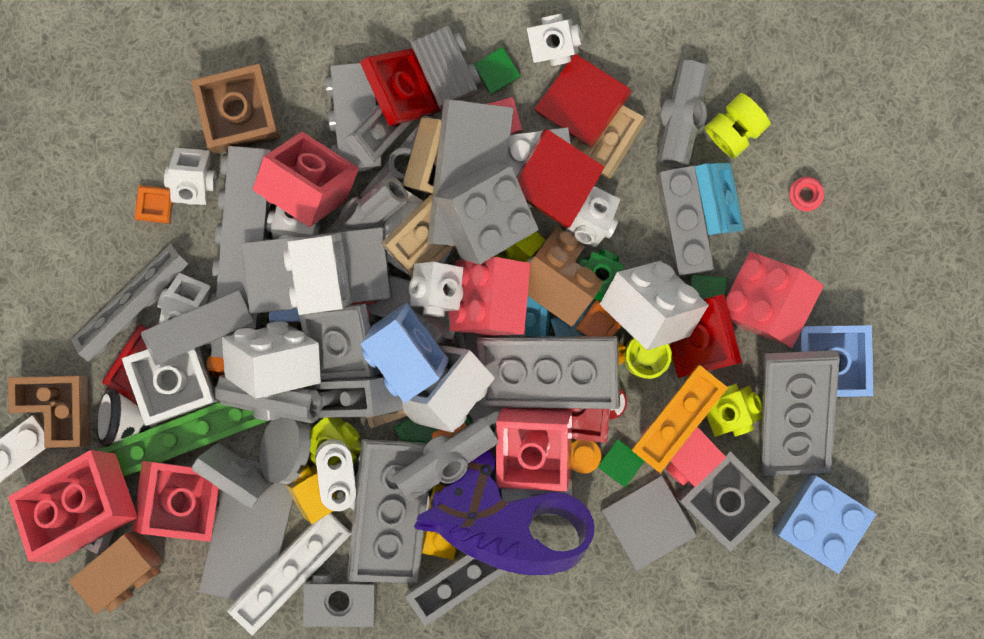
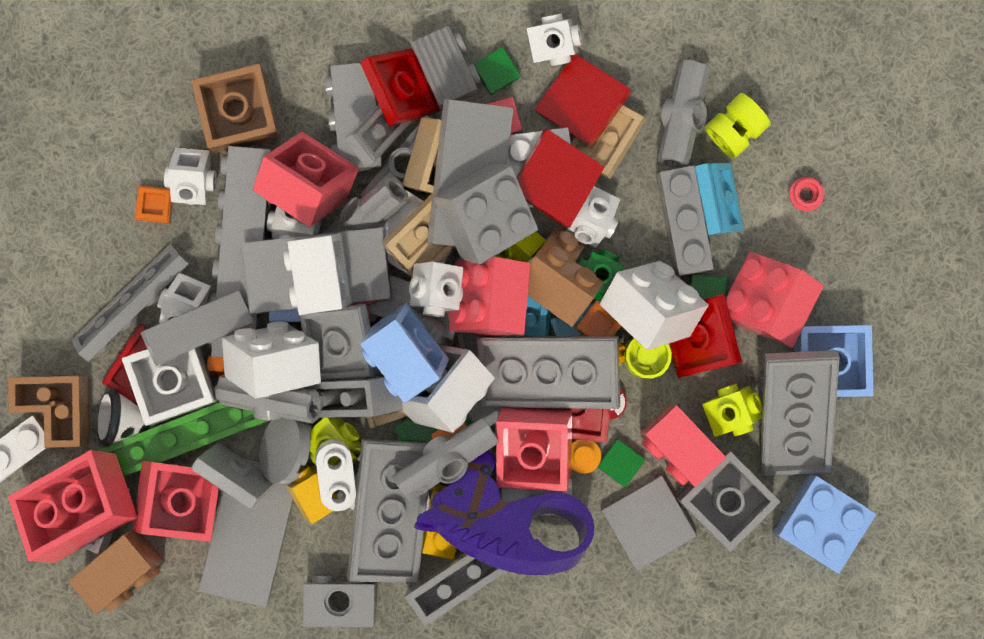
(288, 573): white tile -> none
(679, 418): light orange plate -> none

